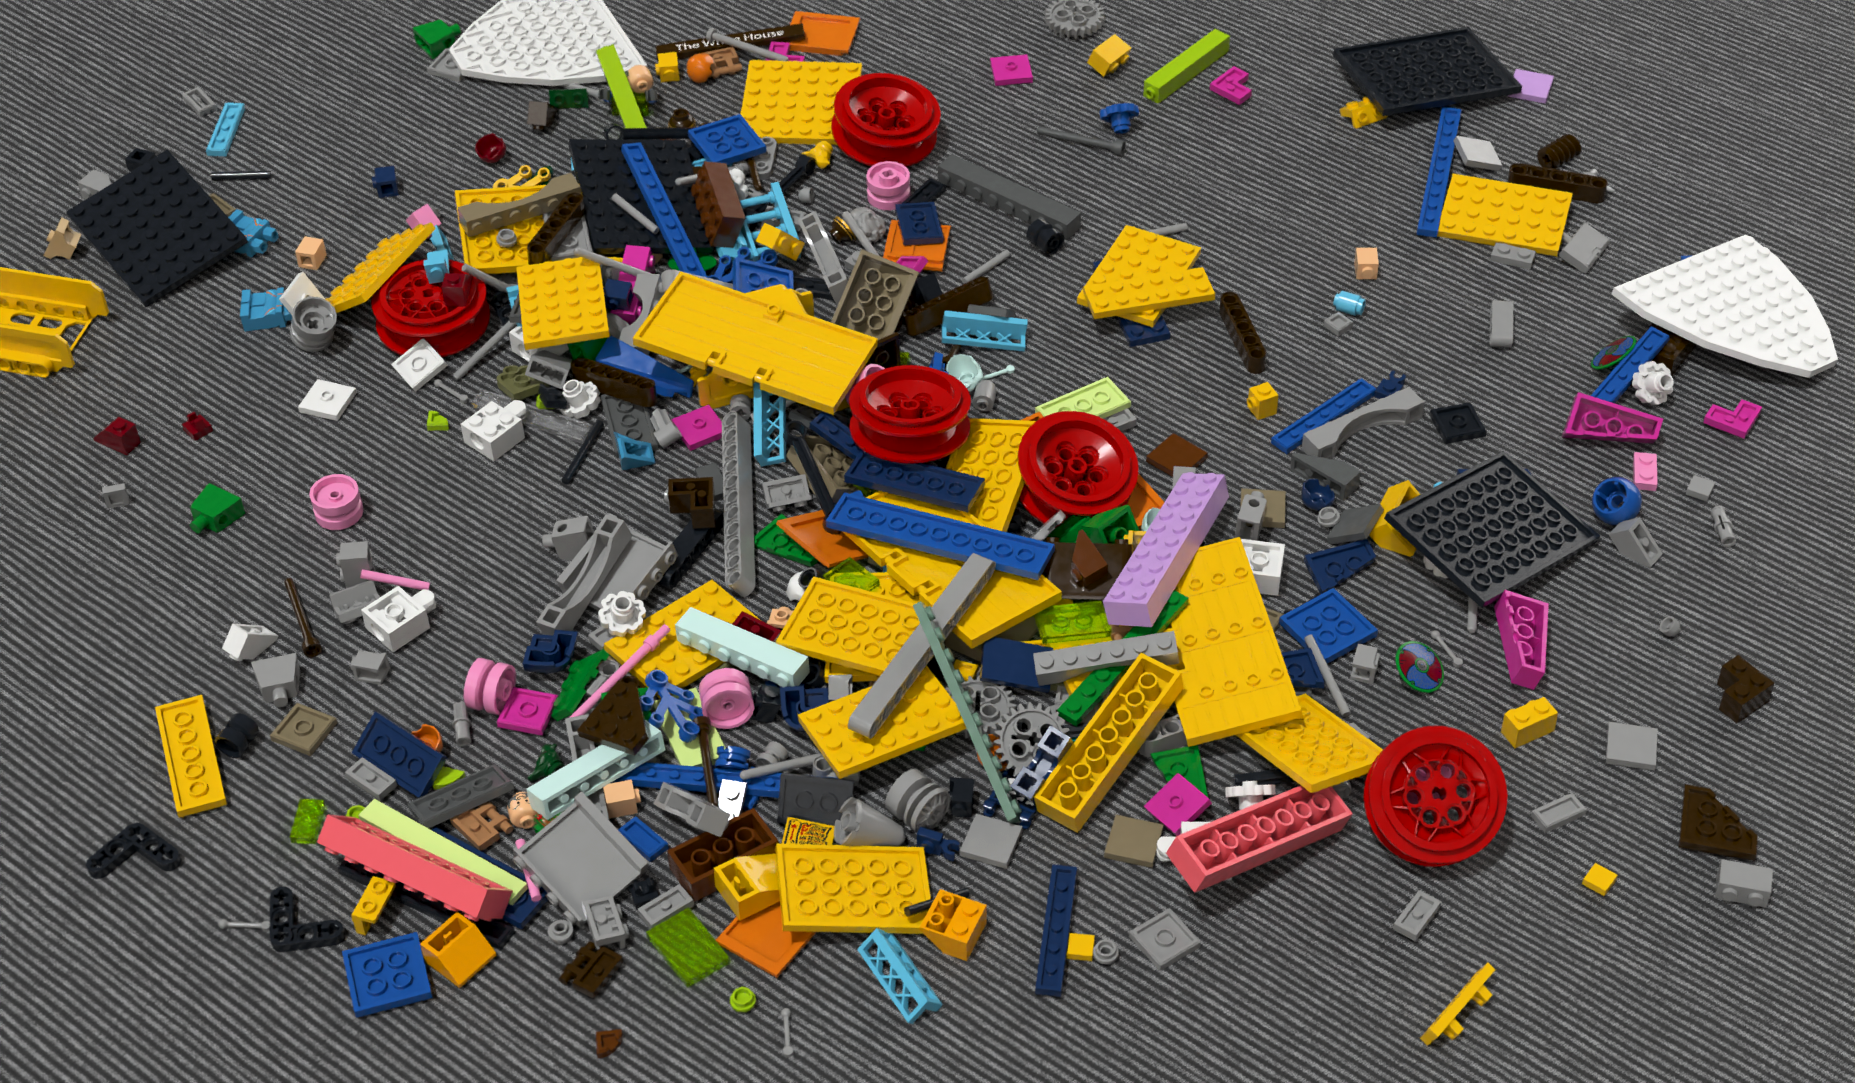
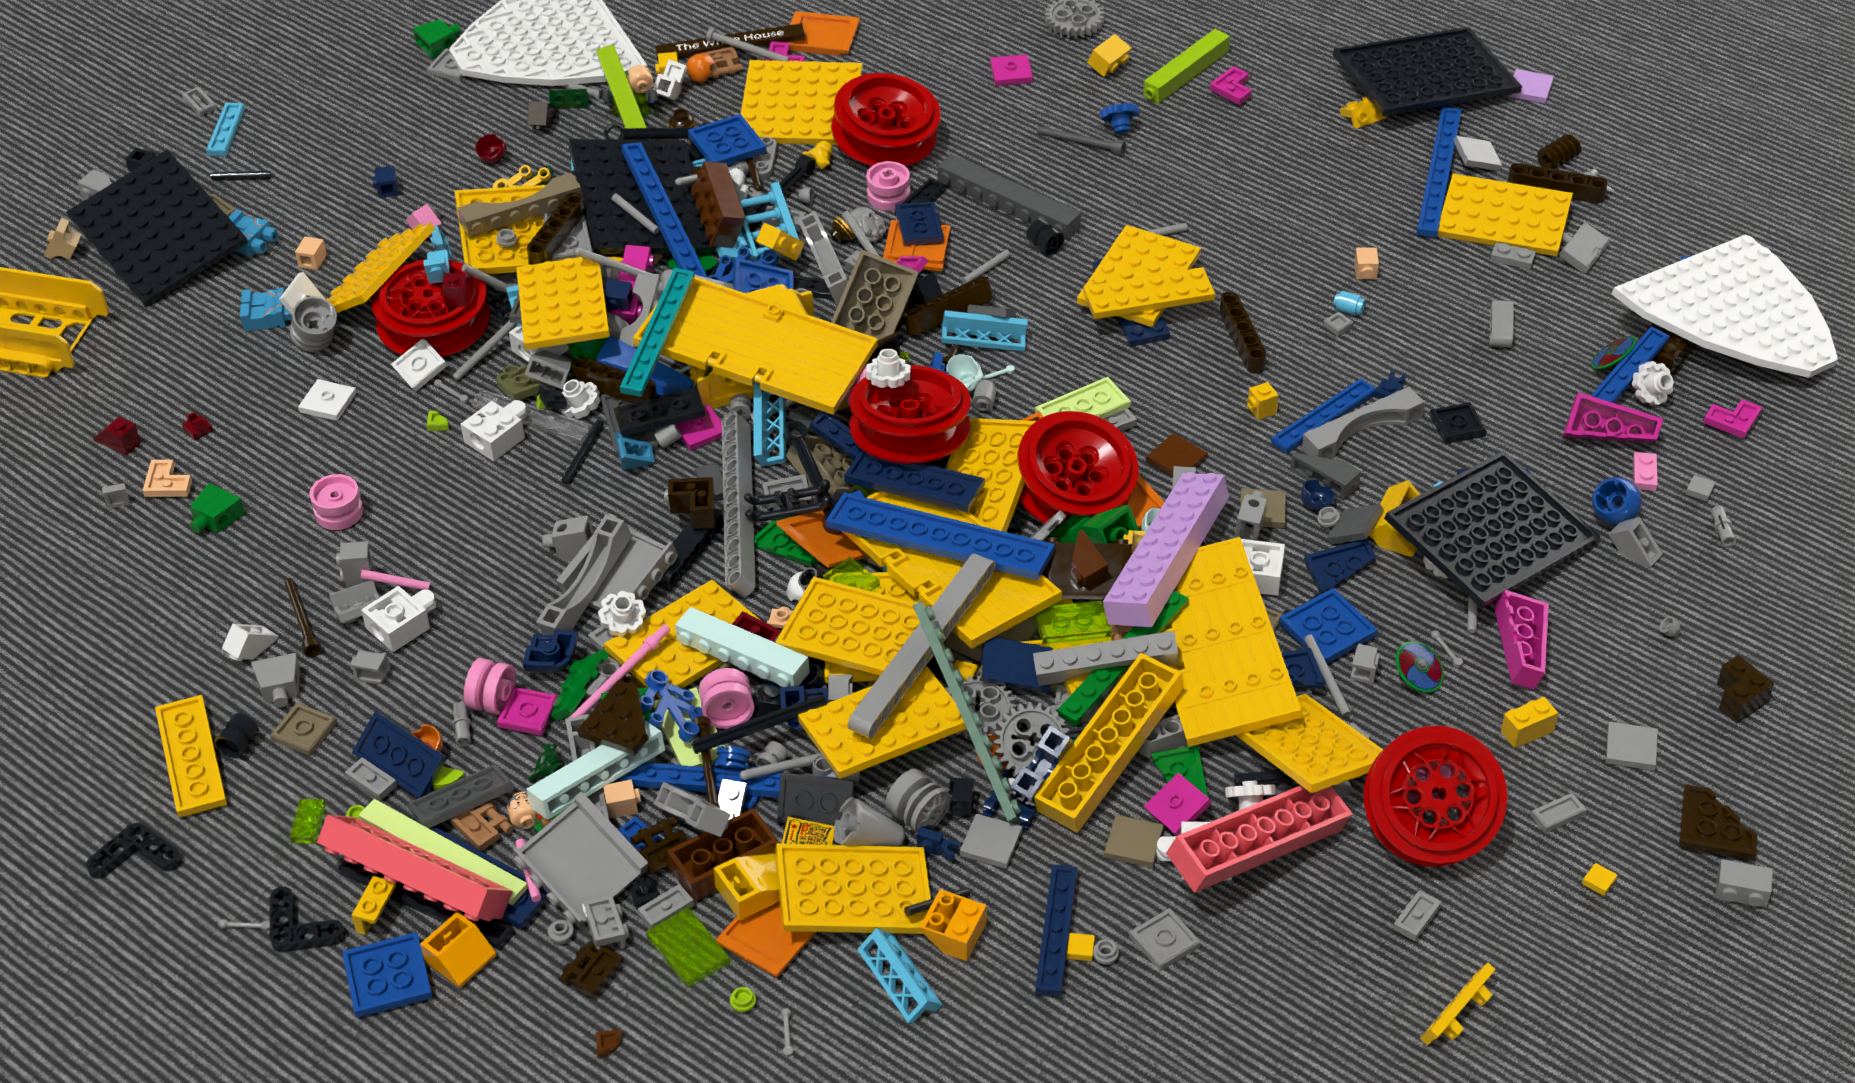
(162, 483): none -> light nougat plate
(656, 854): none -> dark brown plate
(657, 332): none -> teal plate
(659, 412): none -> black tile
(670, 82): none -> white brick
(757, 724): none -> black axle
(789, 502): none -> black piece
(888, 370): none -> white plant

